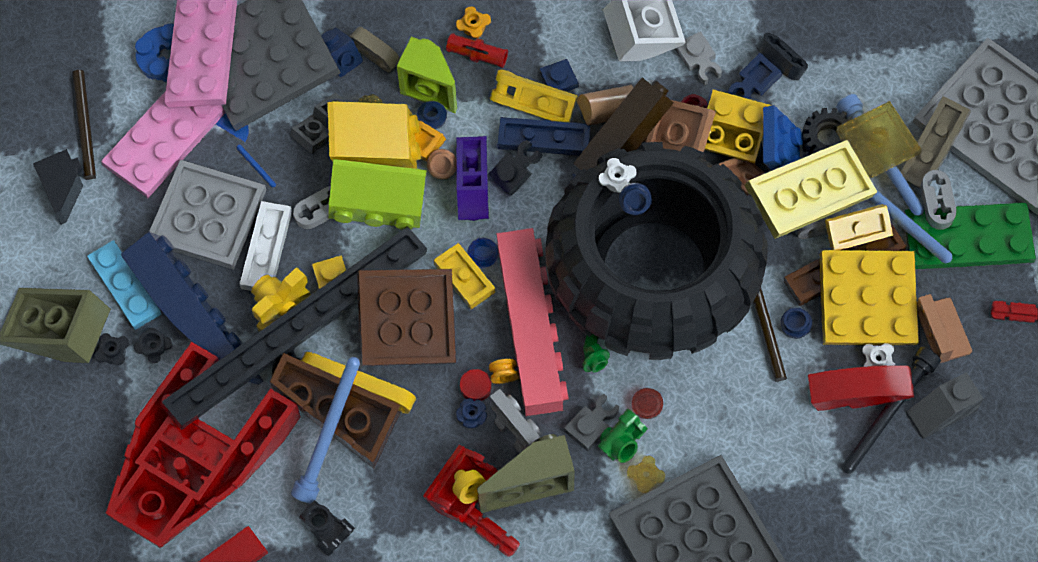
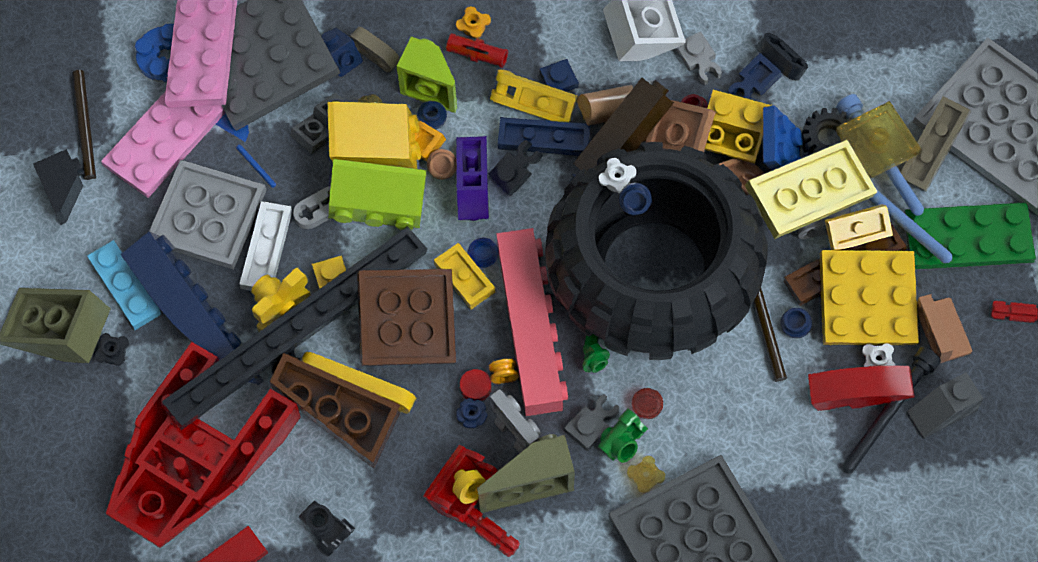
(146, 339): black plate -> none
(306, 487): medium blue piece -> none
(931, 201): light grey beam -> none

